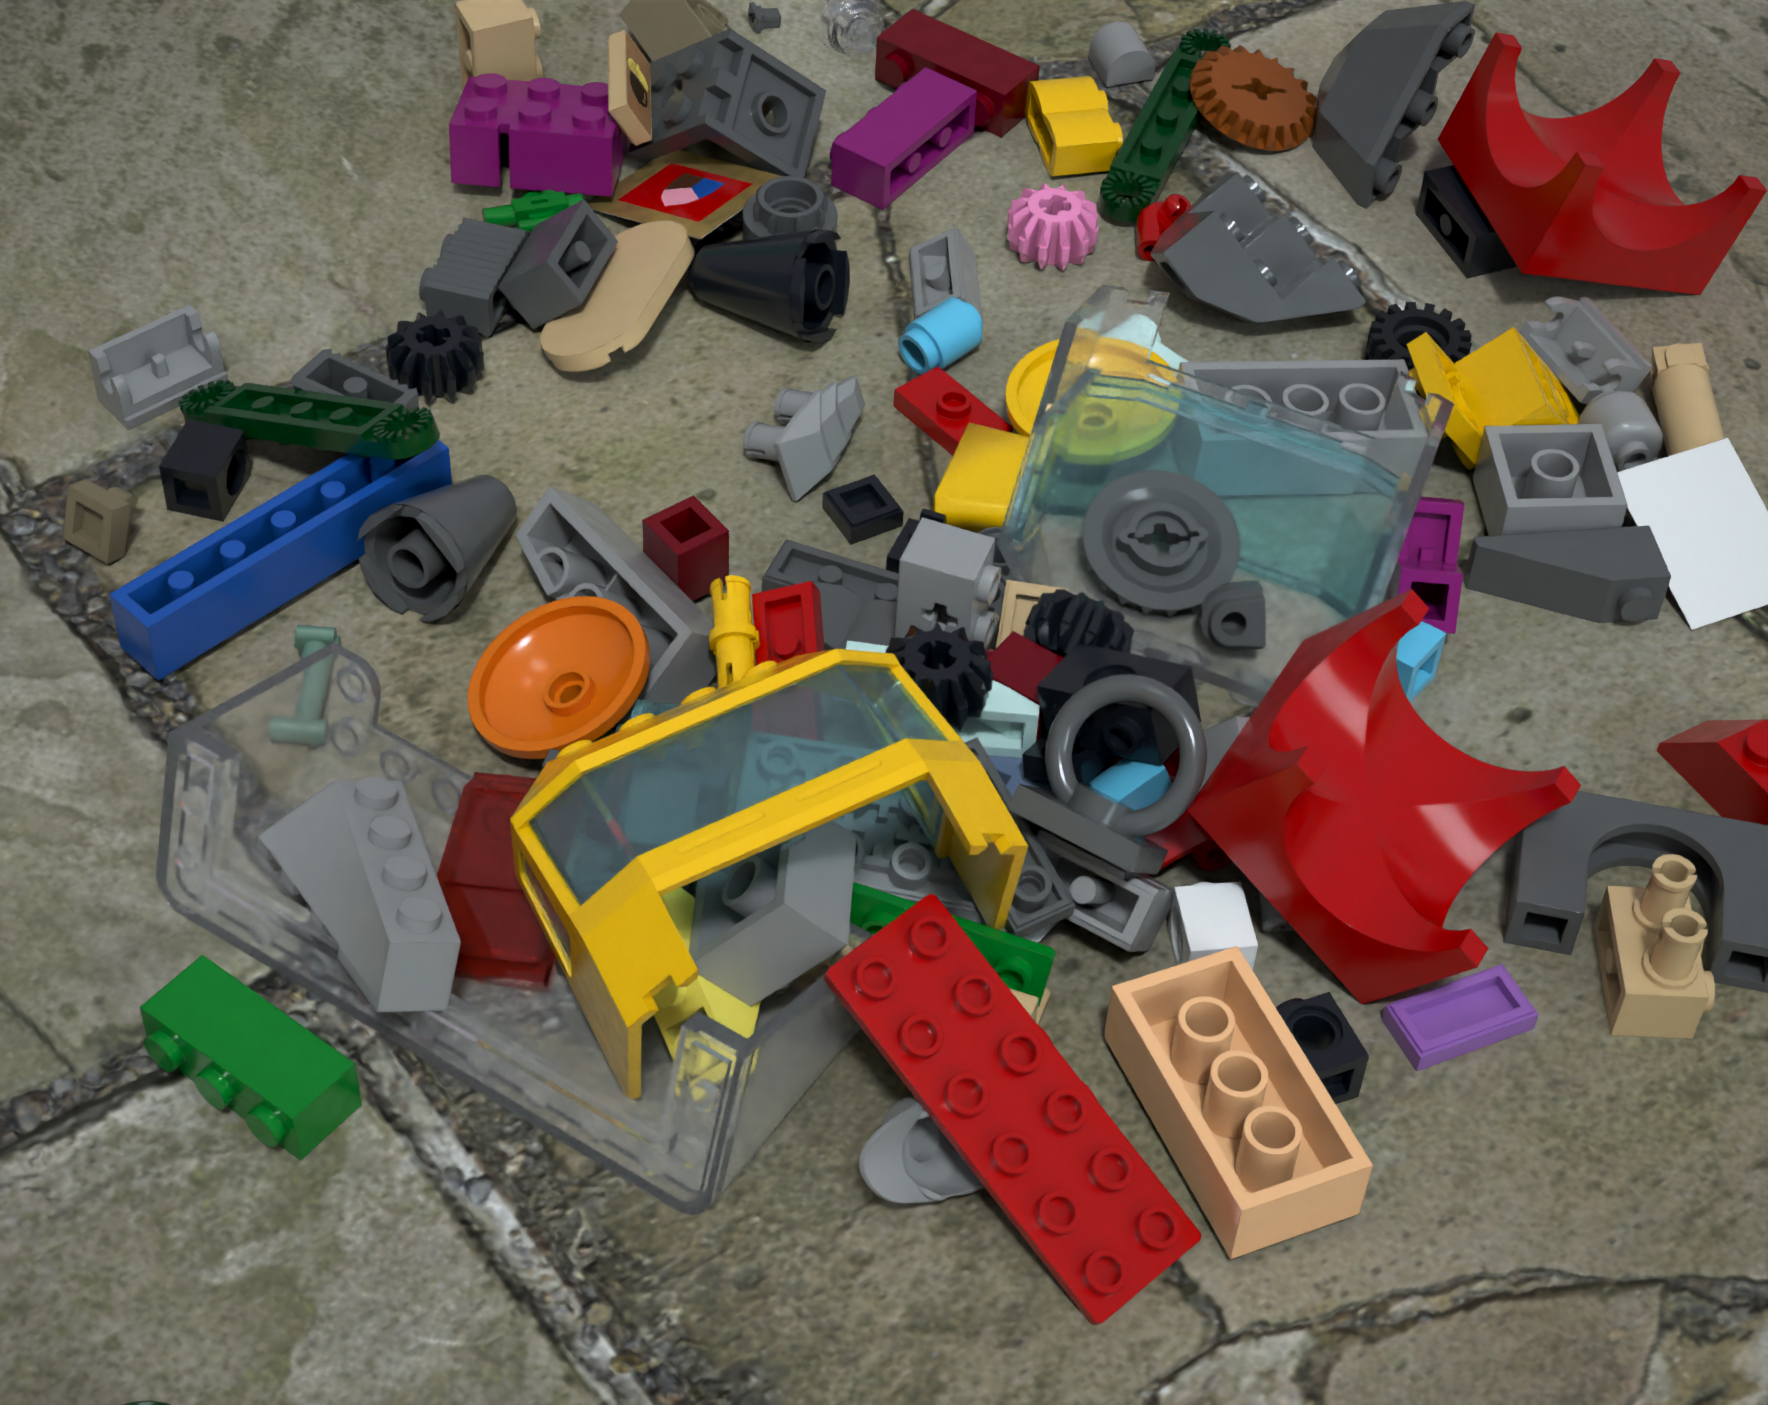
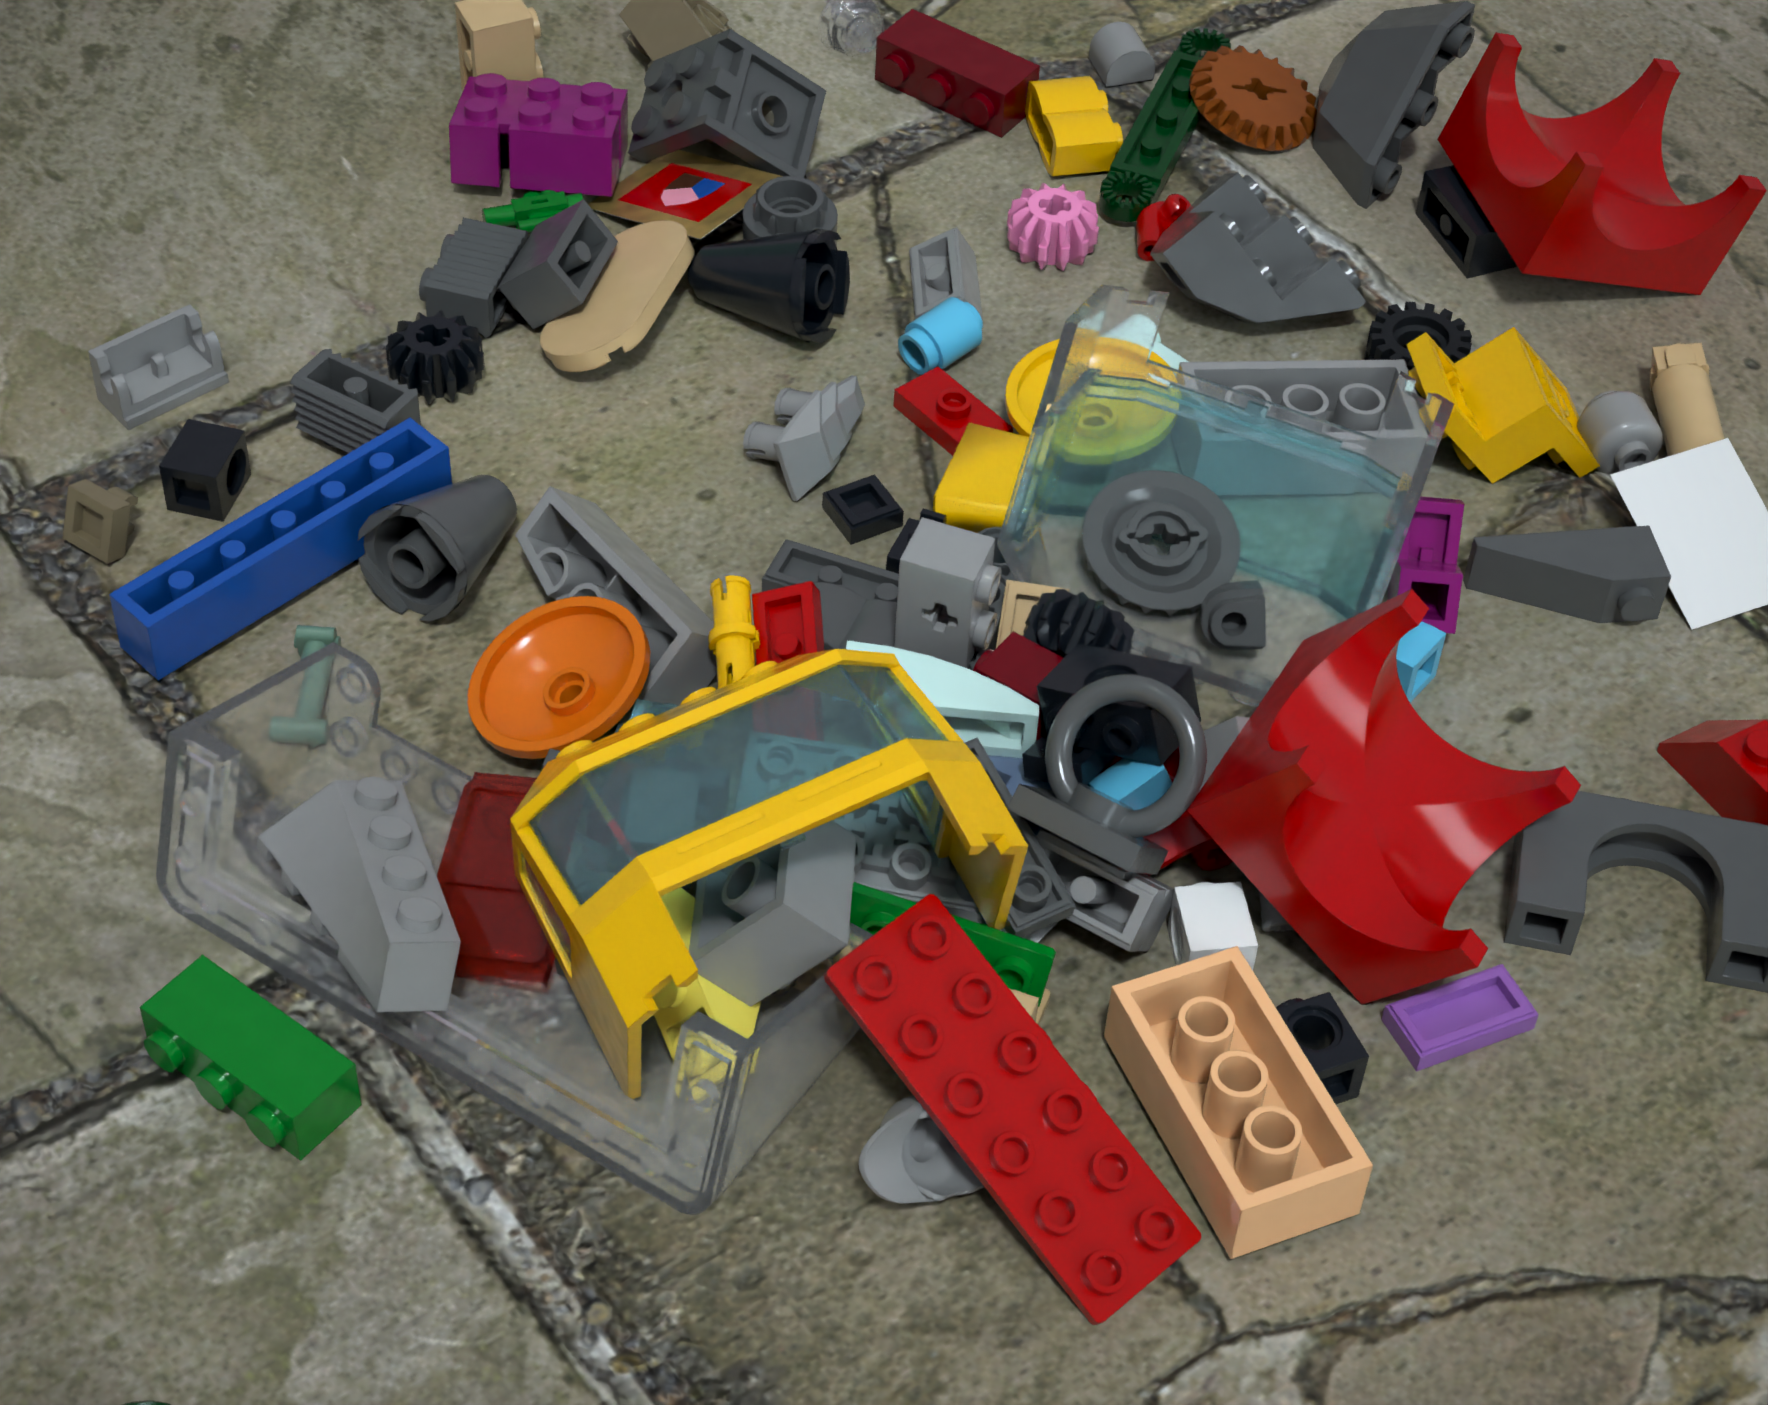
(314, 419): dark green plate -> none
(629, 88): tile -> none
(688, 546): dark red brick -> none
(763, 17): dark grey piece -> none
(903, 138): magenta brick -> none
(947, 670): black gear -> none
(1547, 479): light grey brick -> none
(1585, 349): light grey hinge -> none
(1652, 954): tan brick -> none

